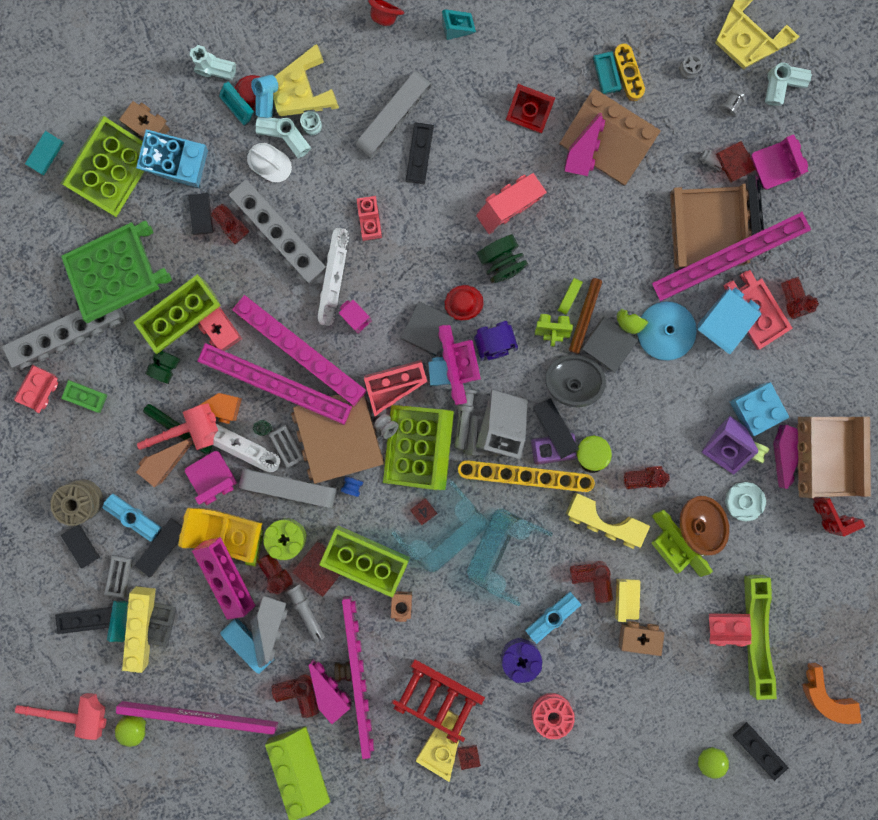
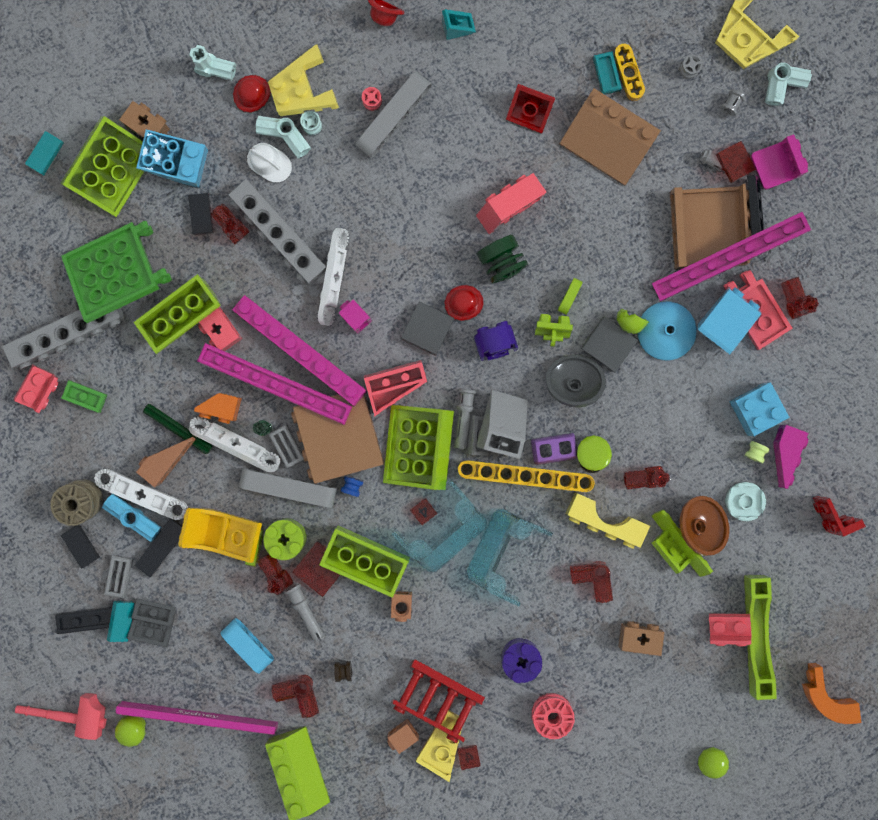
(127, 489): none -> white piece
(136, 636): light yellow arch -> none
(162, 366): dark green wheel -> none
(199, 423): coral piece -> none
(210, 478): dark pink bracket -> none
(223, 578): dark pink brick -> none
(236, 103): teal tile -> none
(263, 89): medium azure piece -> none
(265, 628): light grey slope -> none
(329, 698): dark pink slope -> none
(359, 685): dark pink plate -> none
(369, 218): coral slope -> none
(371, 94): none -> coral wheel
(386, 426): light grey wheel -> none
(402, 736): none -> nougat brick
(419, 153): black tile -> none
(438, 372): medium azure slope -> none
(460, 363): dark pink bracket -> none
(543, 626): medium azure piece -> none
(555, 428): black tile -> none
(581, 152): dark pink slope -> none
(585, 315): dark orange axle -> none
(627, 599): light yellow panel -> none
(731, 446): medium lavender slope -> none
(760, 751): black tile -> none
(834, 456): medium nougat panel -> none

